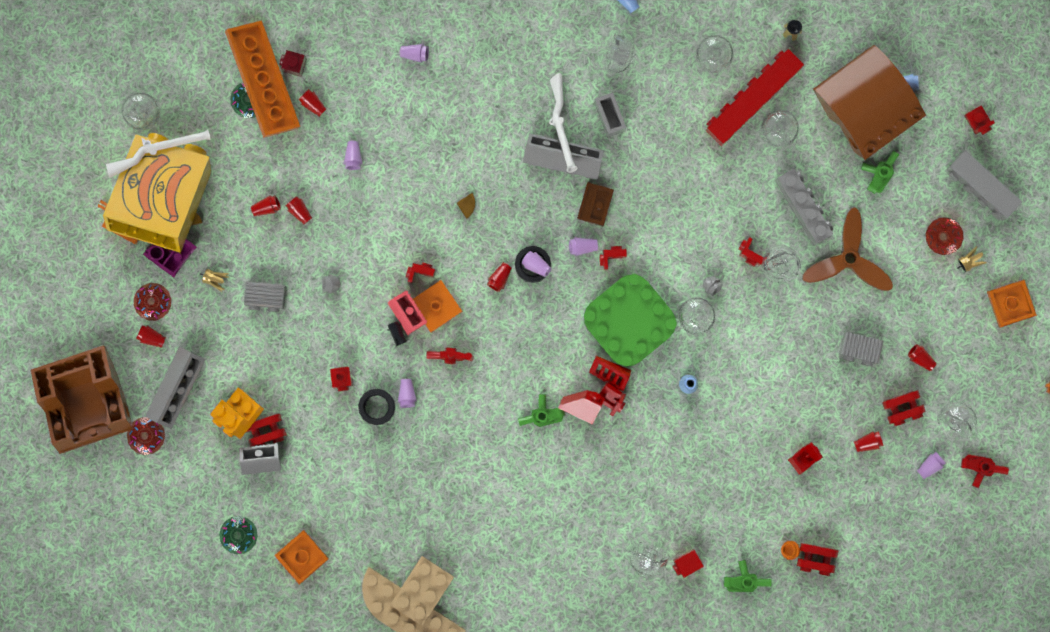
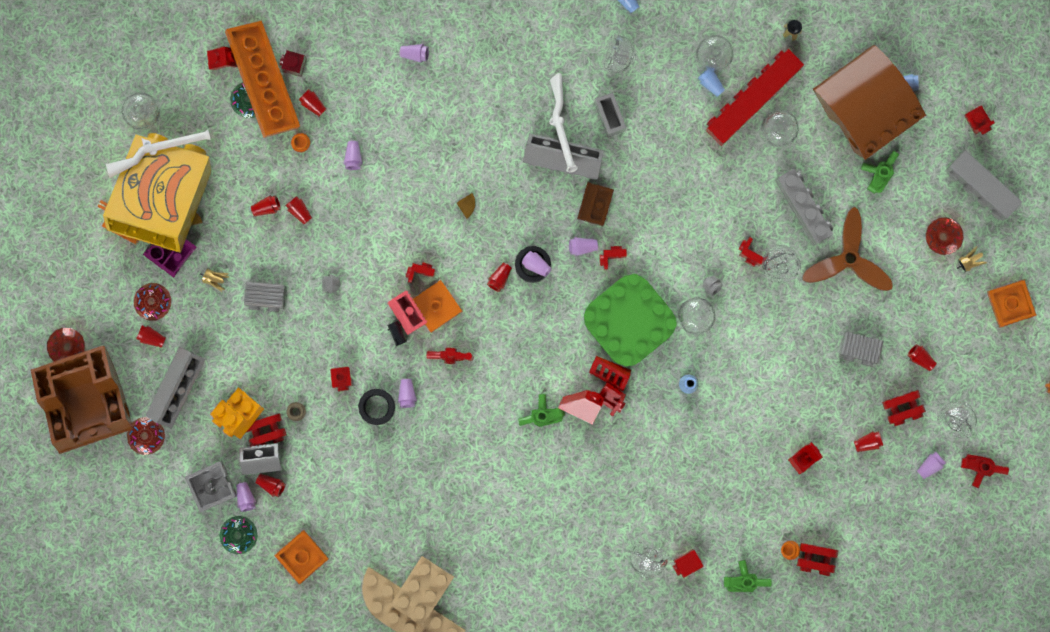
(59, 338): none -> clear red dish
(202, 489): none -> piece
(221, 58): none -> red bracket
(245, 498): none -> lavender cone
(271, 484): none -> red cone
(300, 142): none -> orange plate
(300, 416): none -> dark tan plate
(711, 82): none -> light blue cone

